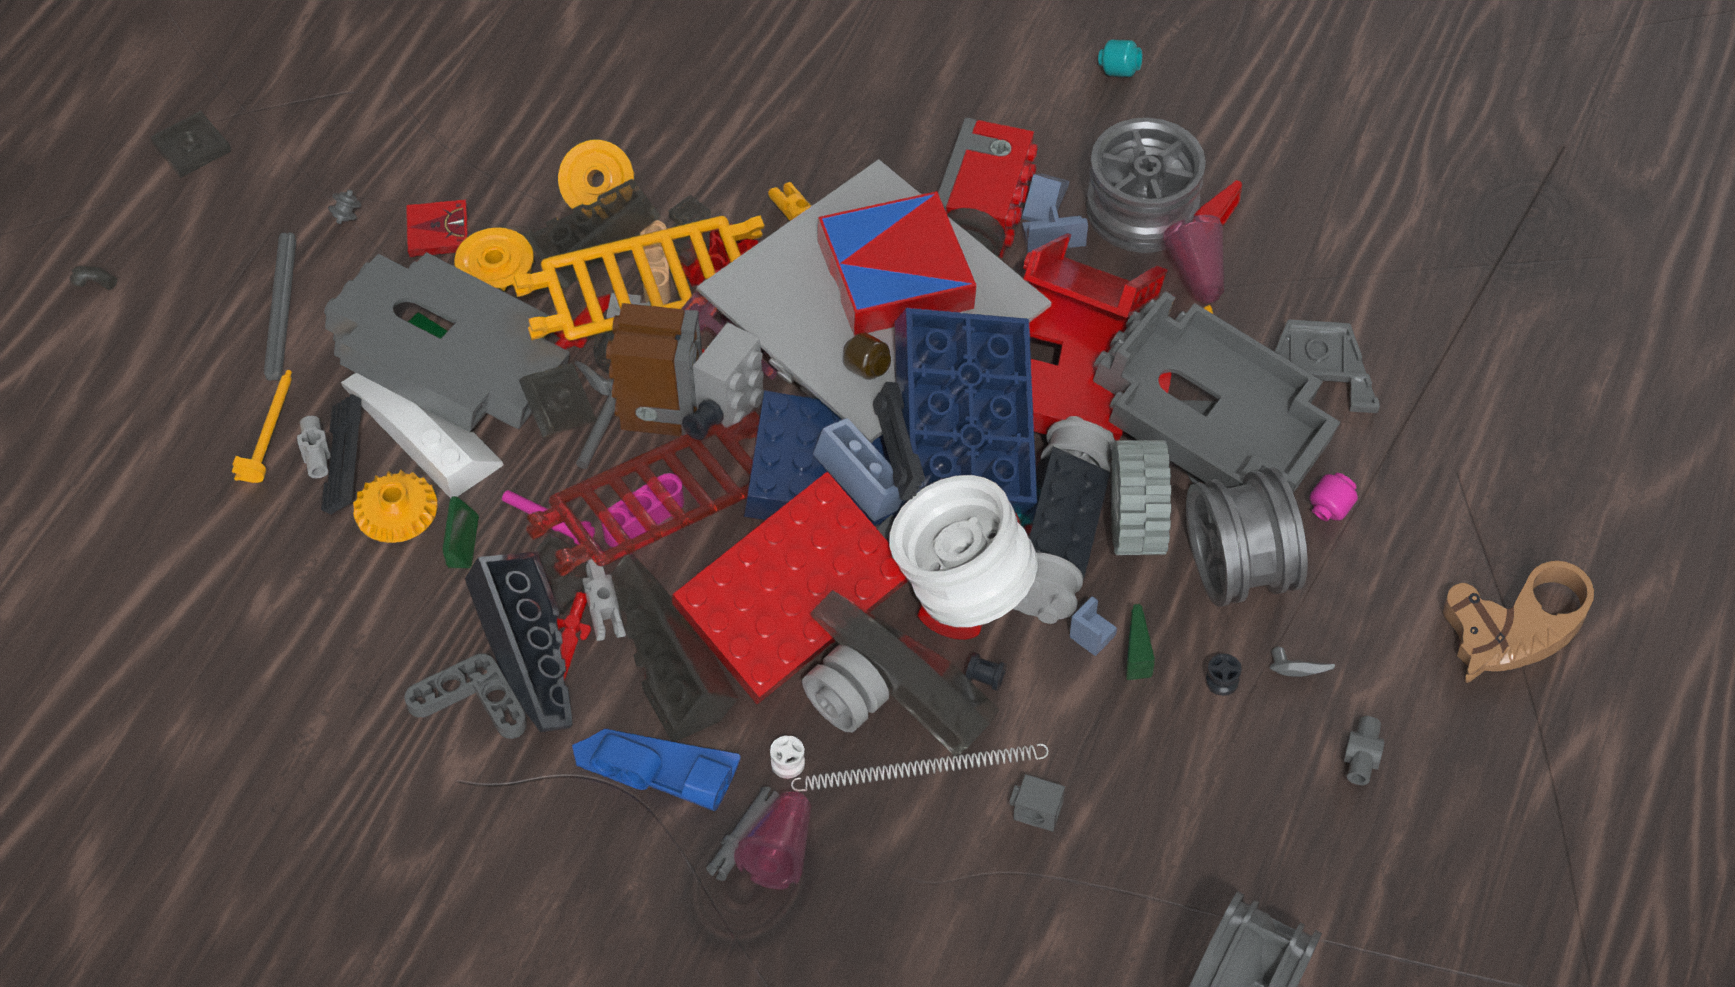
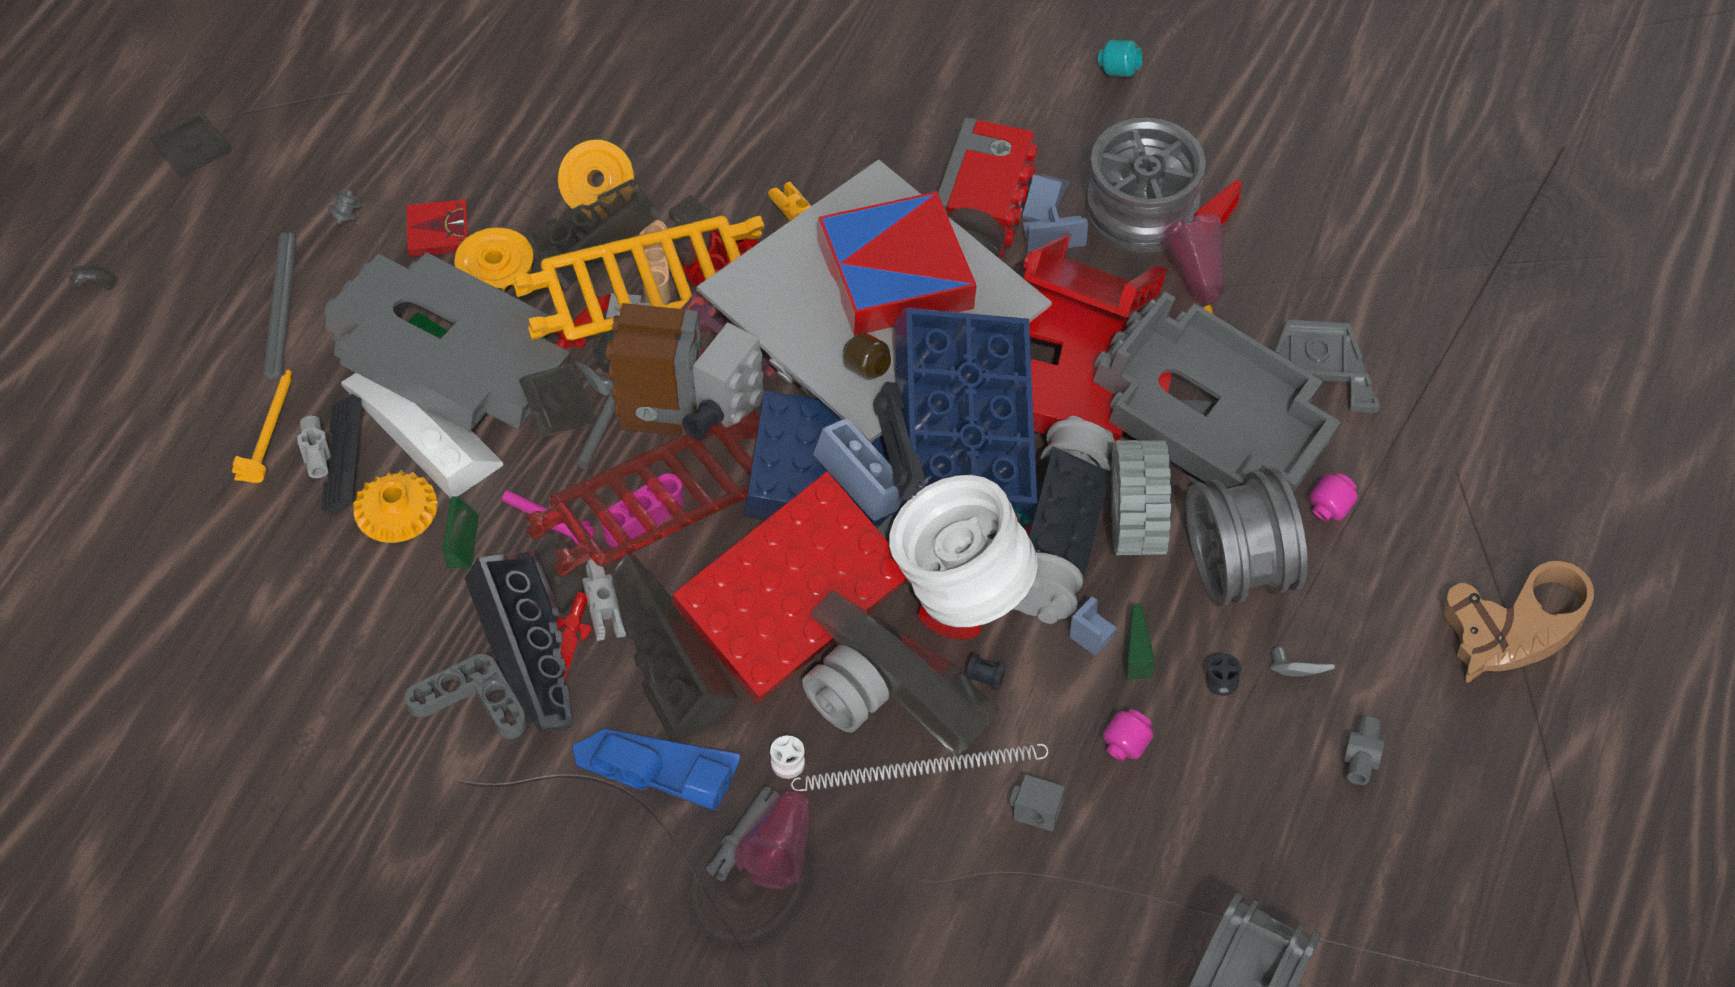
(1128, 735): none -> dark pink head

